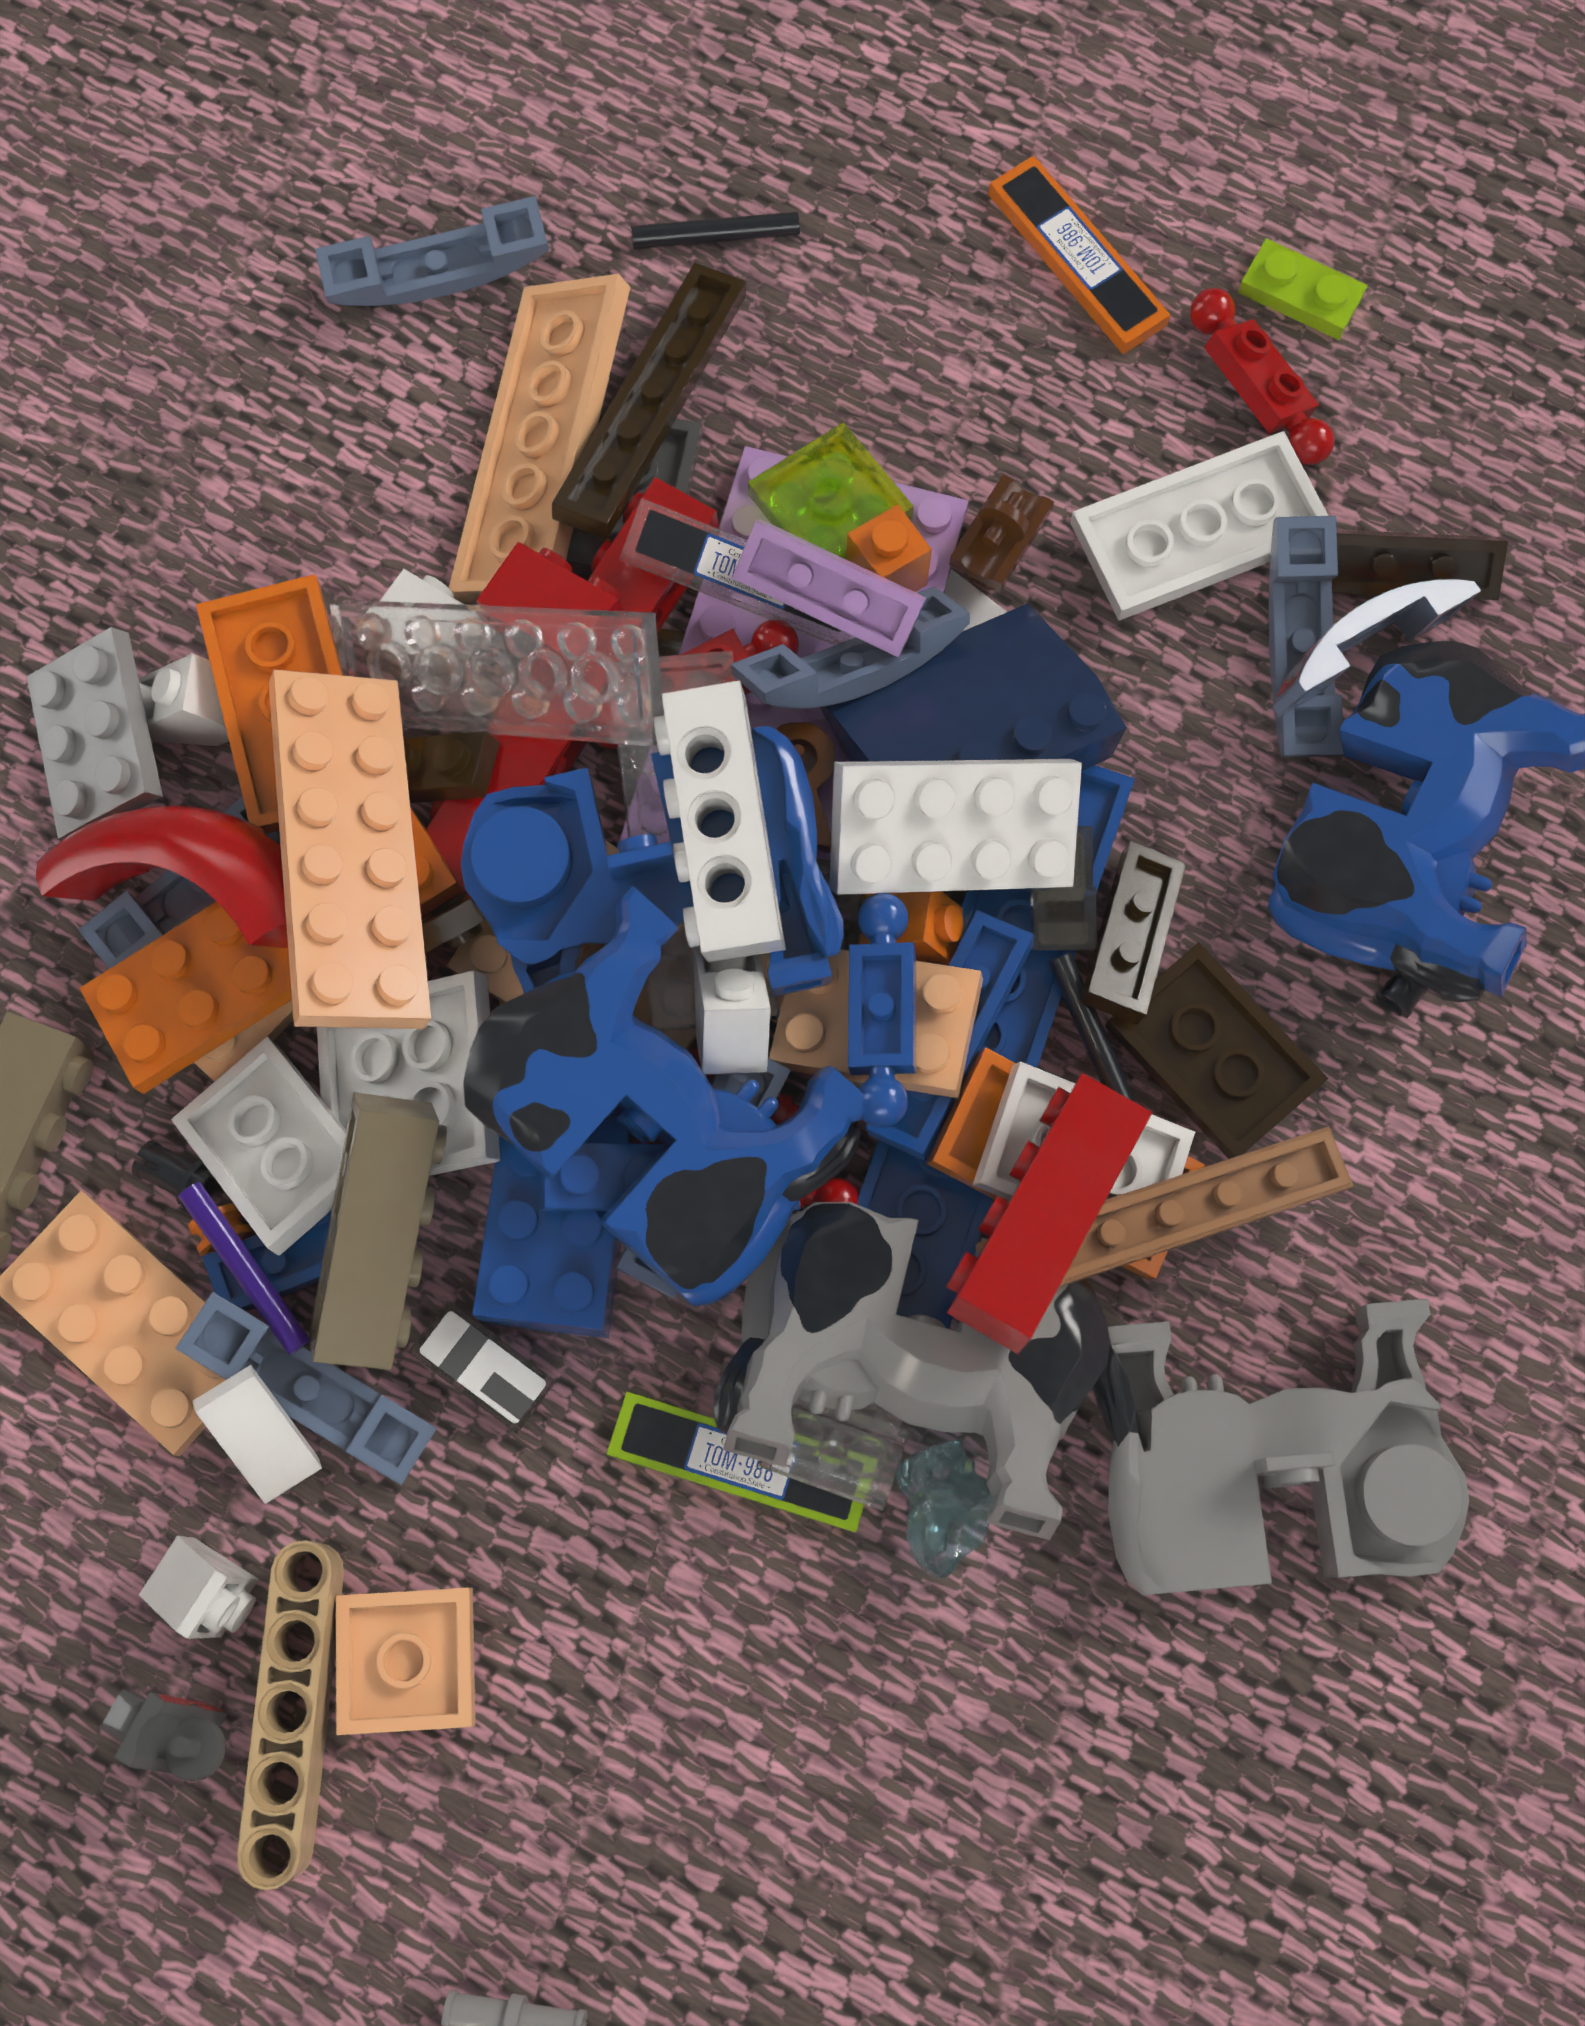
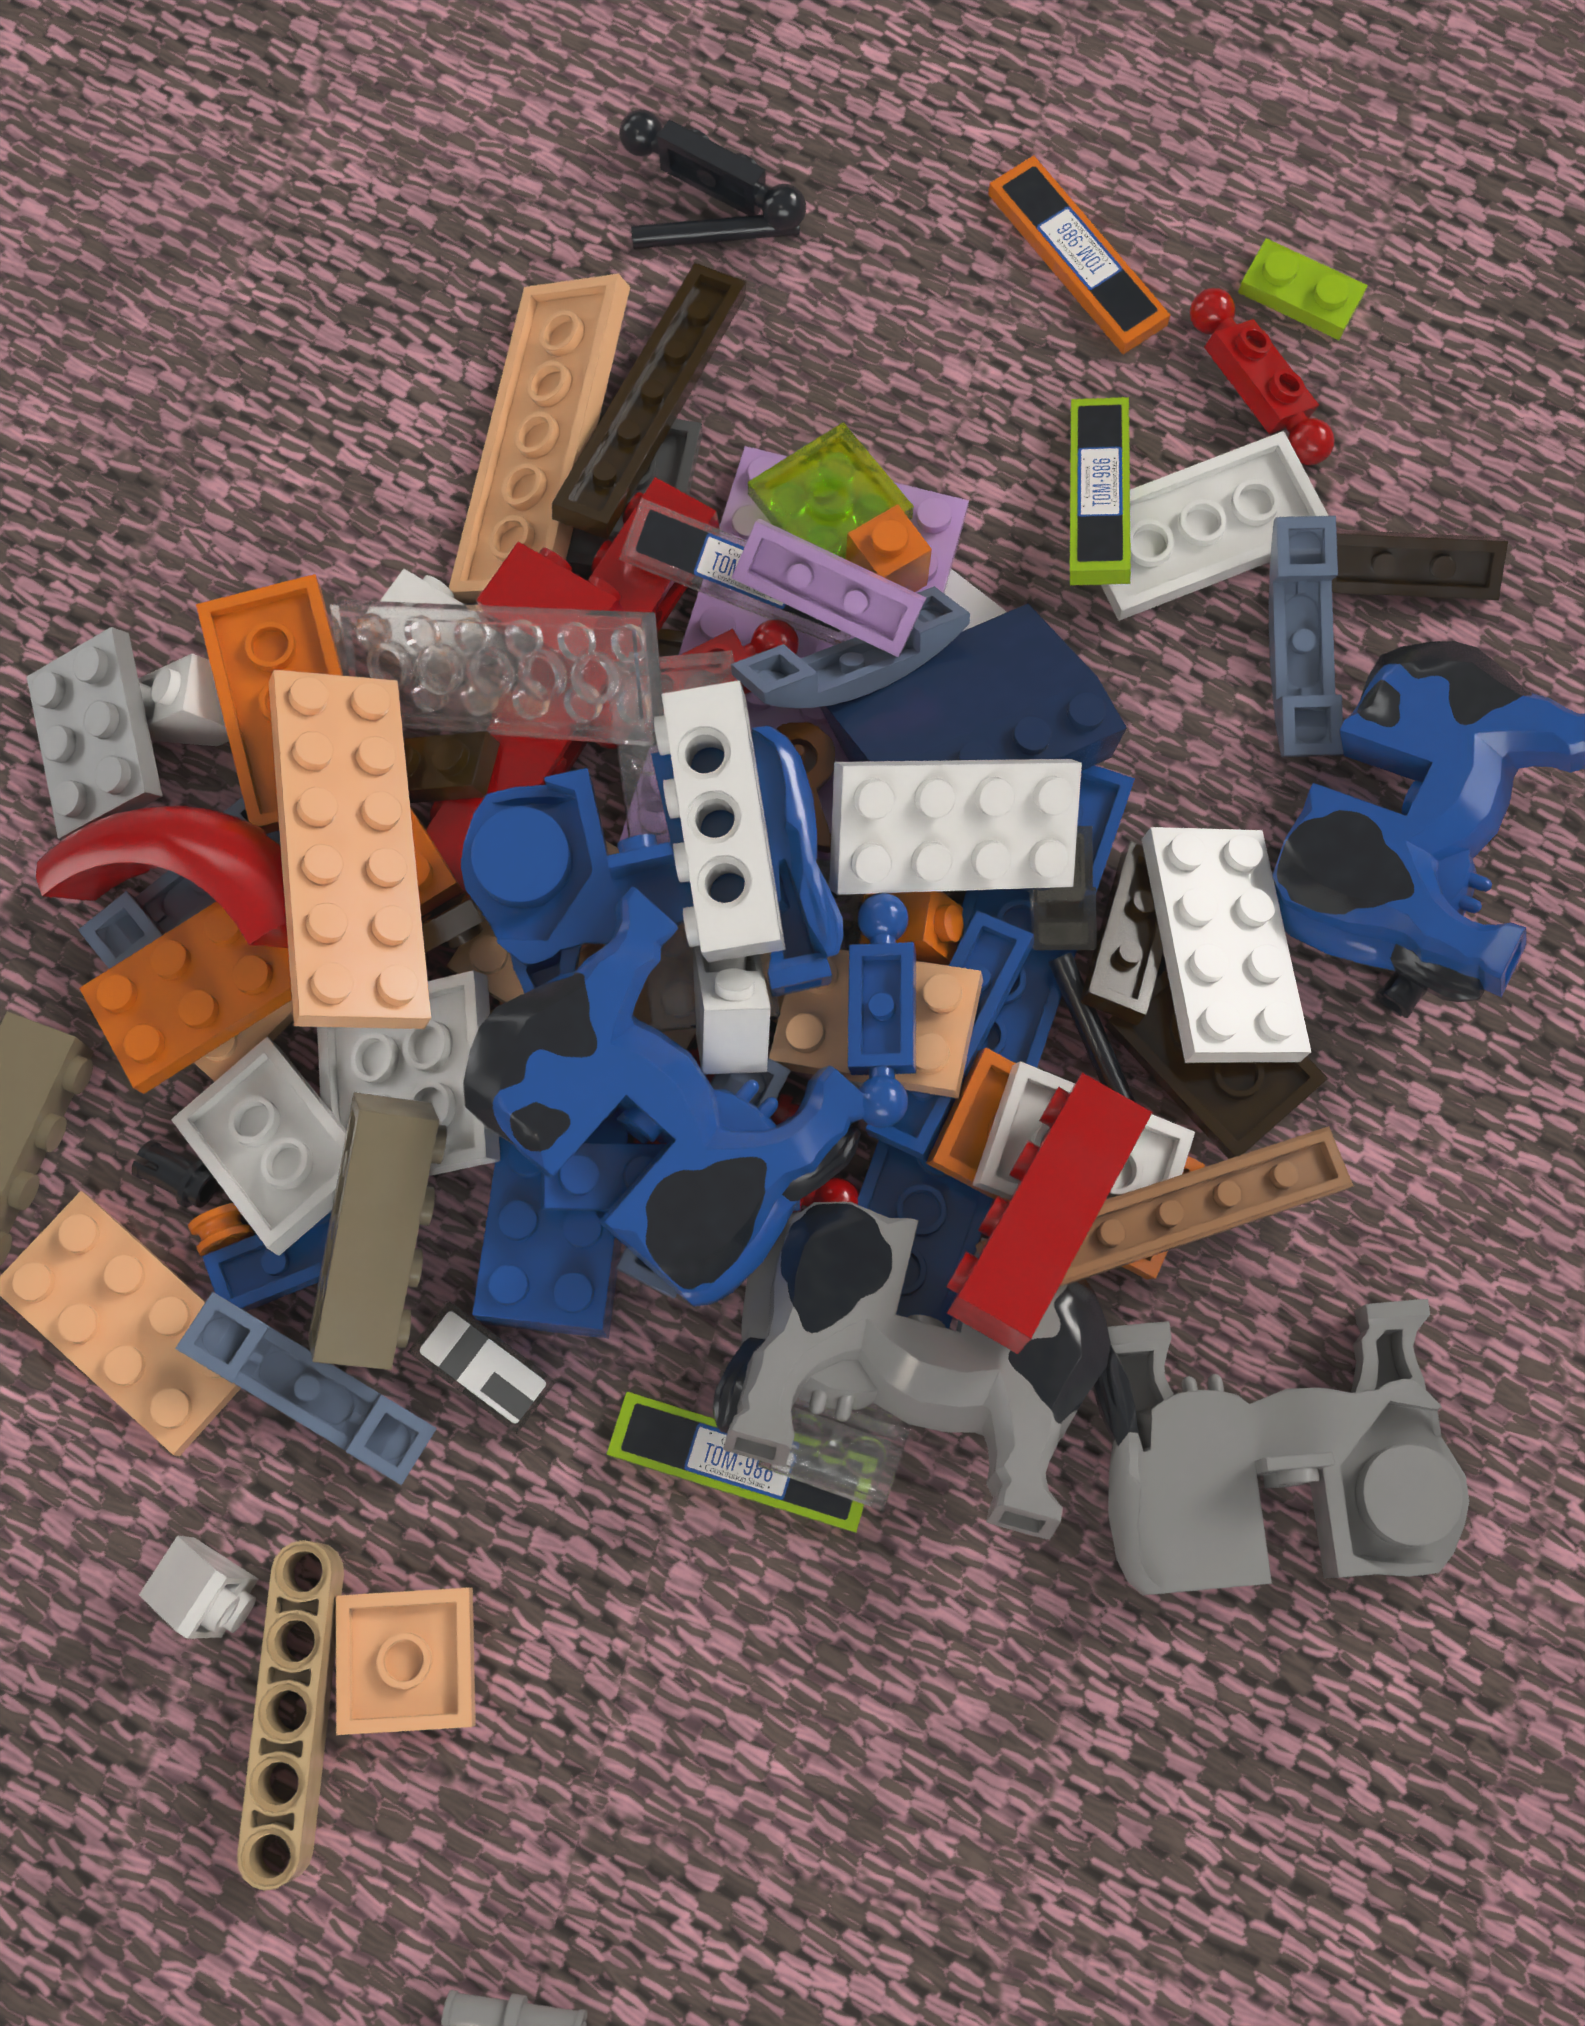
(167, 1734): dark grey hips -> none
(244, 1268): dark purple bar -> none
(257, 1434): white tile -> none
(435, 264): sand blue slope -> none
(712, 169): none -> black plate
(945, 1506): clear light blue hair -> none
(1000, 534): reddish brown hips -> none
(1100, 492): none -> tile
(1225, 946): none -> white plate
(1412, 607): slope -> none

